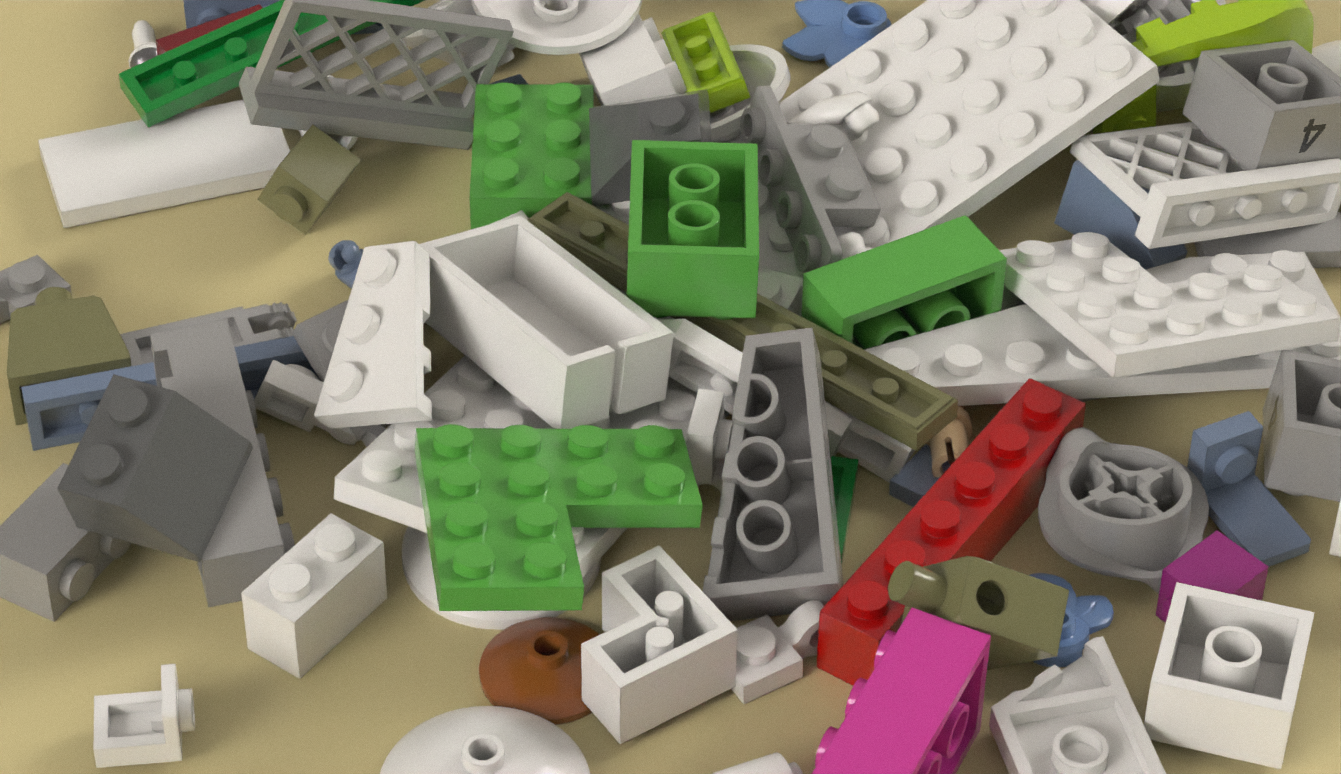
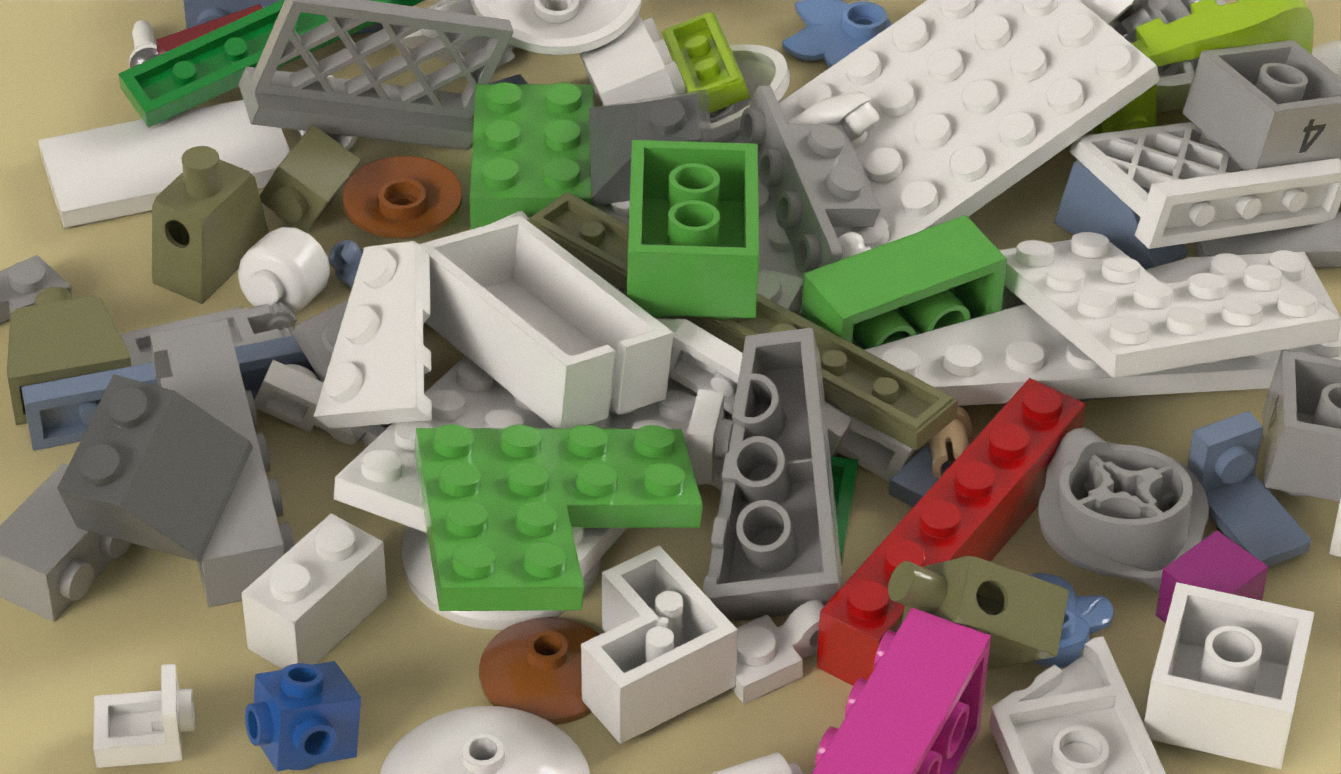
(204, 225): none -> olive torso
(285, 269): none -> white head
(304, 715): none -> blue brick
(402, 196): none -> dark orange dish

